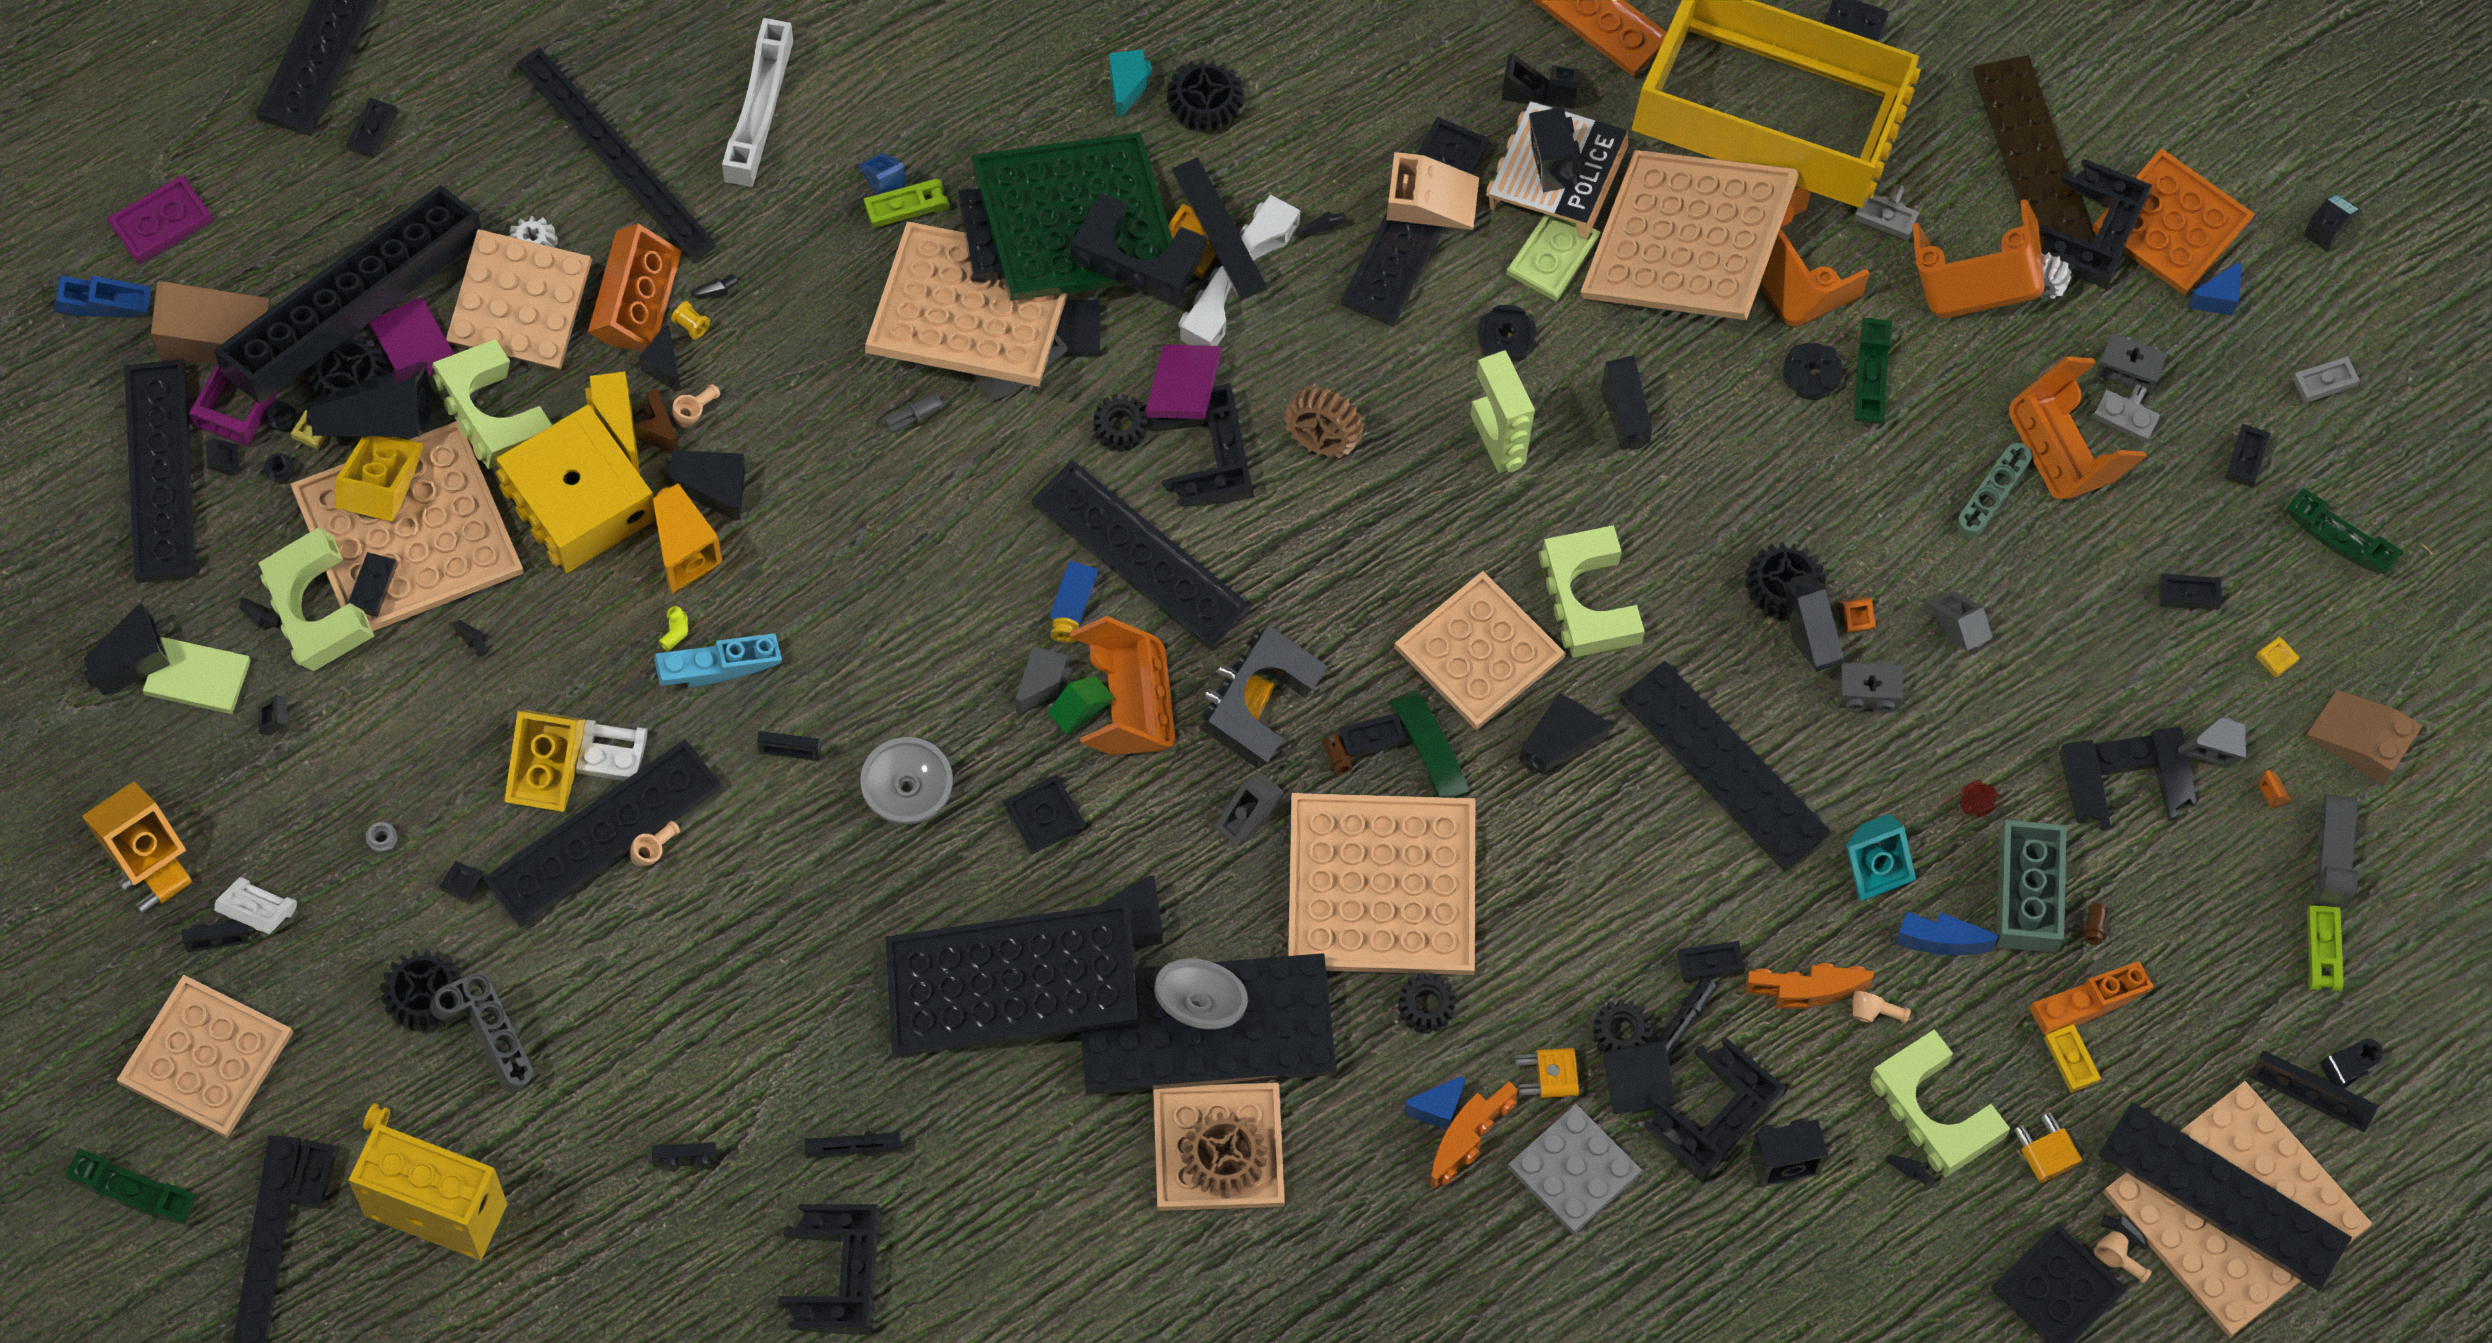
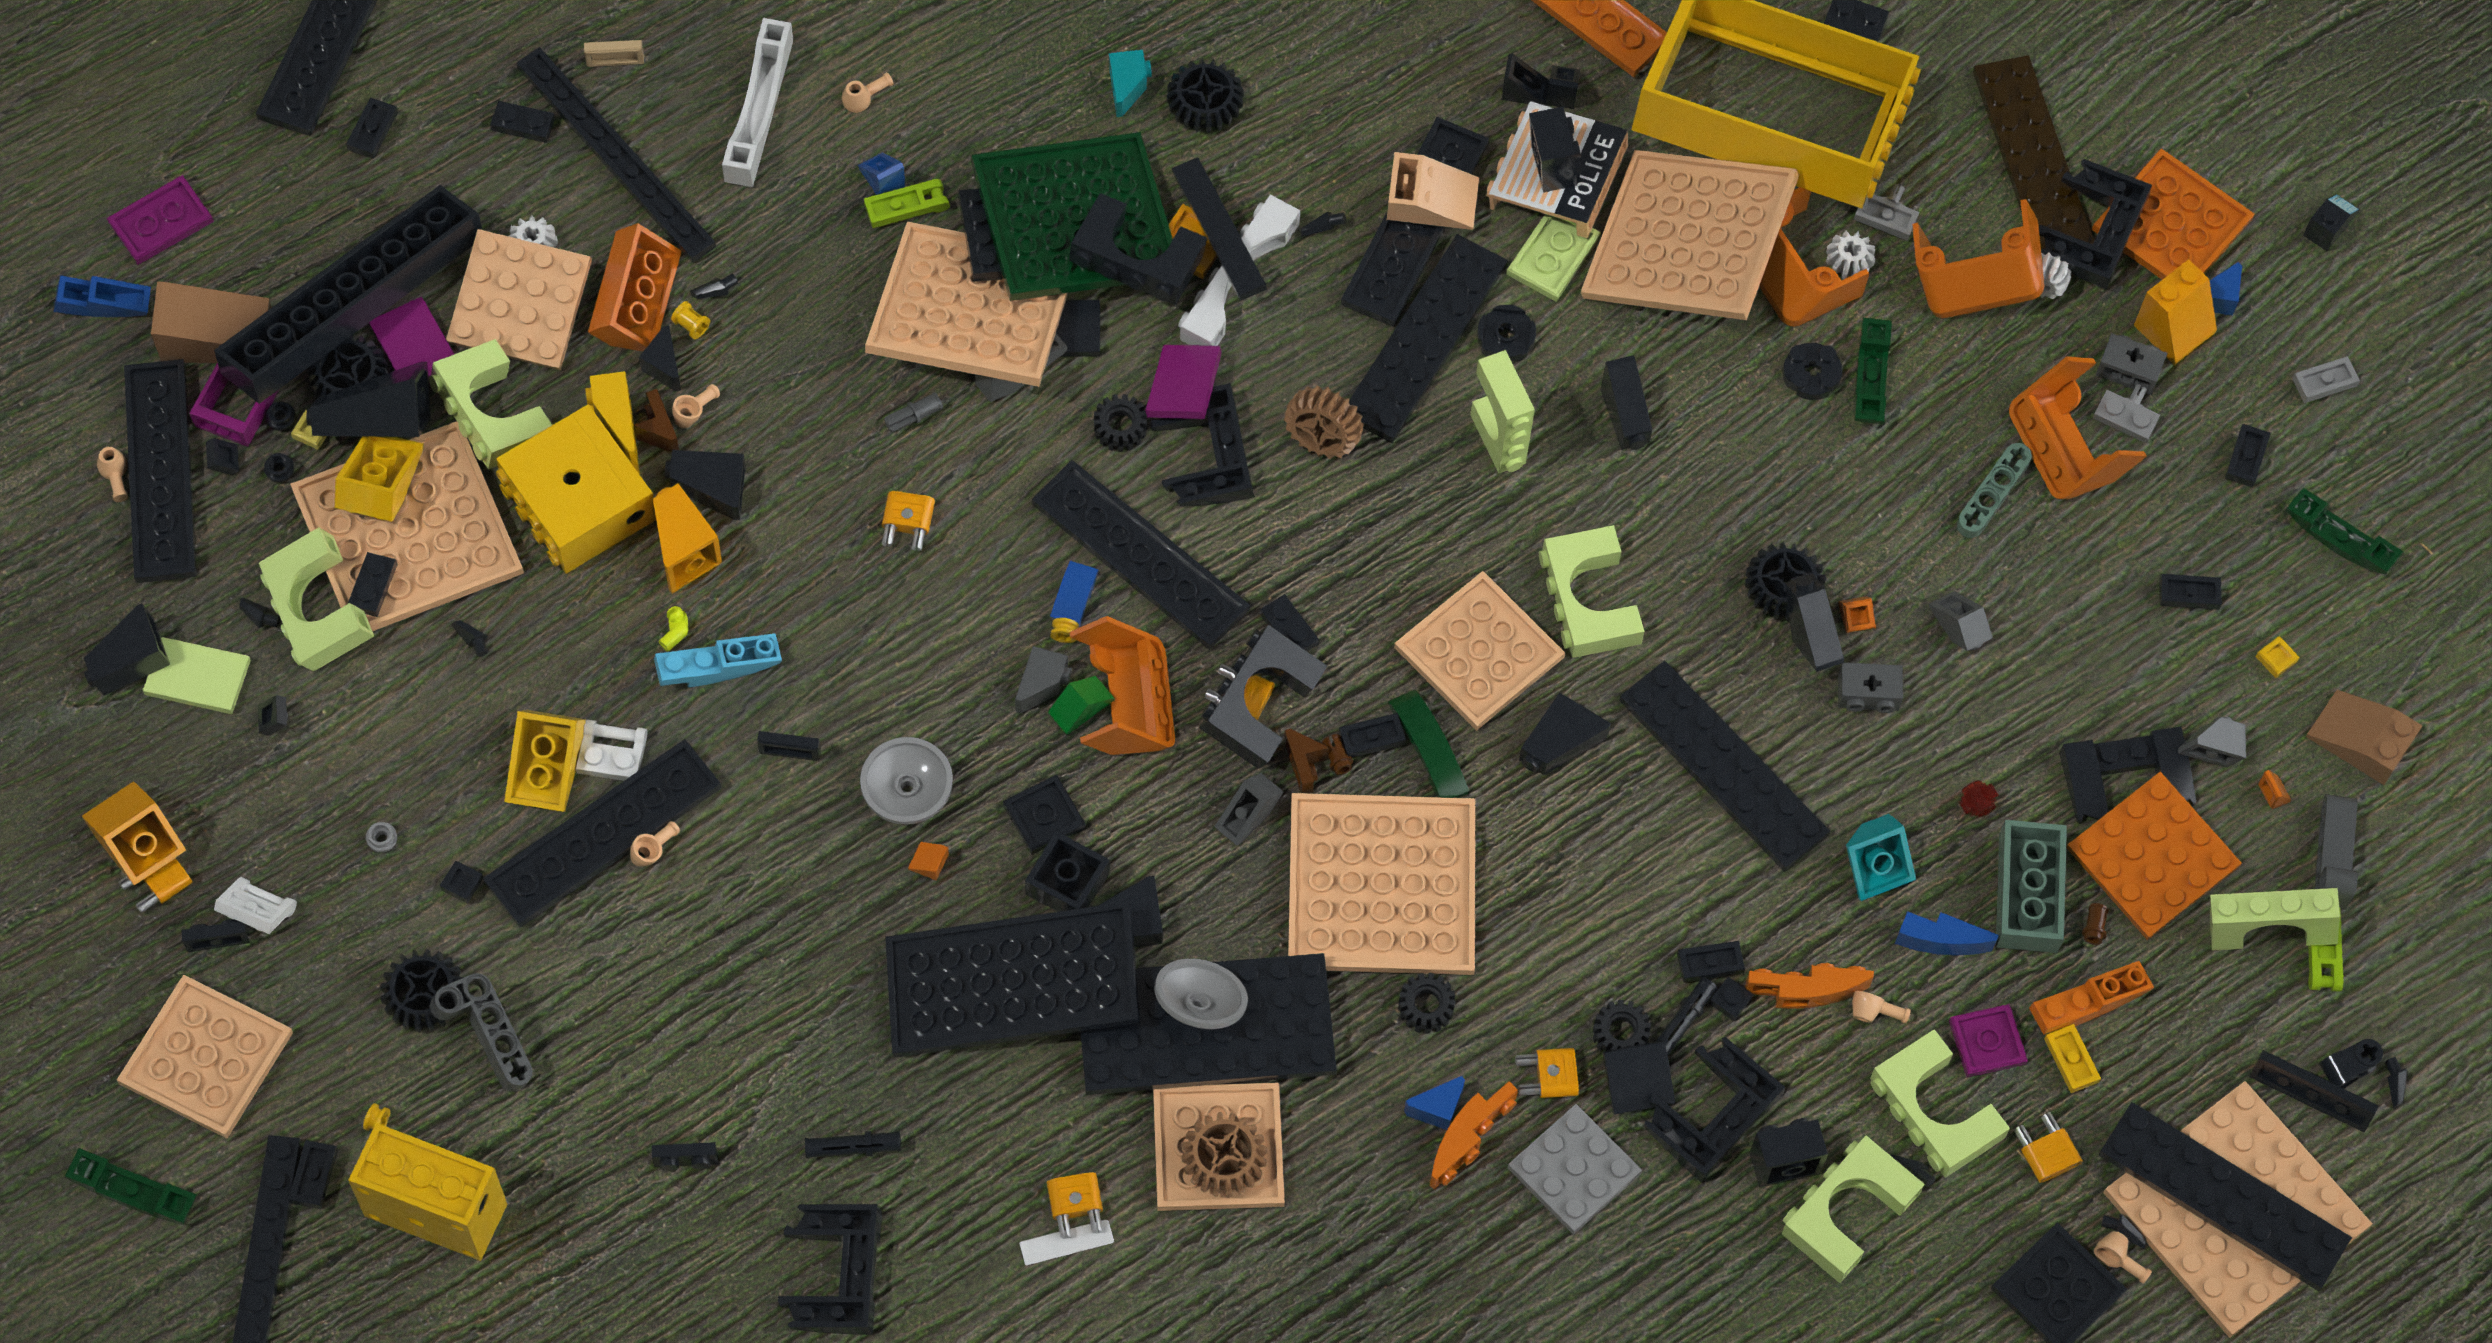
(113, 470): none -> light nougat bar
(522, 121): none -> black plate
(614, 53): none -> tan tile
(860, 101): none -> light nougat bar
(907, 514): none -> light orange piece
(929, 859): none -> orange slope
(1053, 1246): none -> white sticker
(1067, 875): none -> black brick
(1073, 1198): none -> light orange piece
(1288, 621): none -> black plate
(1302, 755): none -> reddish brown slope
(1426, 336): none -> black plate
(1731, 999): none -> black plate
(1850, 254): none -> white gear
(1864, 1168): none -> yellowish green arch
(1988, 1040): none -> magenta tile
(2153, 855): none -> orange plate
(2178, 312): none -> light orange slope
(2241, 912): none -> yellowish green arch
(2397, 1081): none -> black bar

